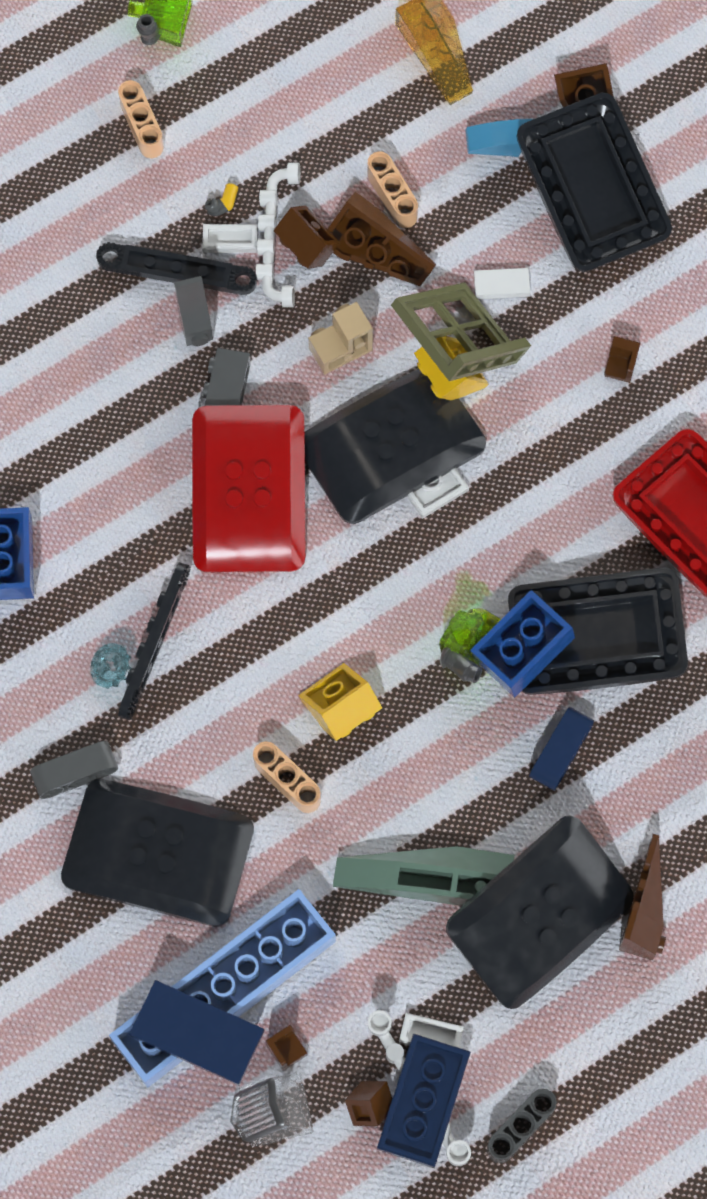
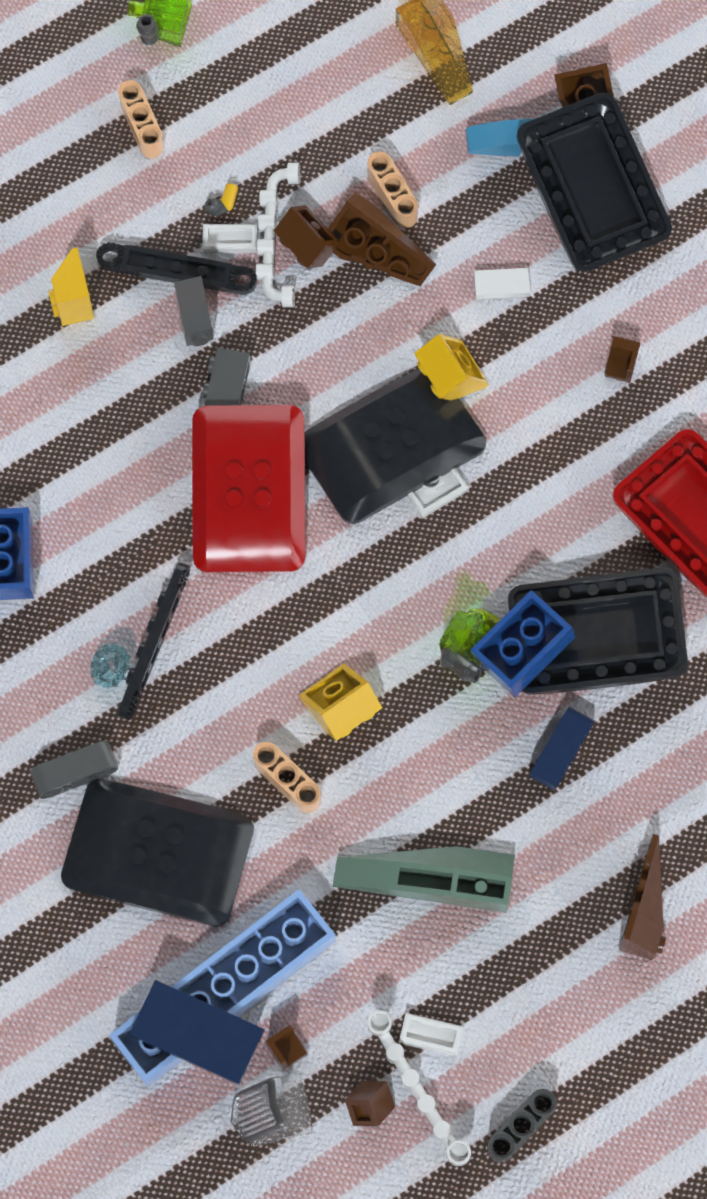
(70, 292): none -> yellow slope
(344, 340): tan brick -> none
(423, 1100): dark blue tile -> none
(474, 360): olive window -> none
(540, 912): black wedge -> none

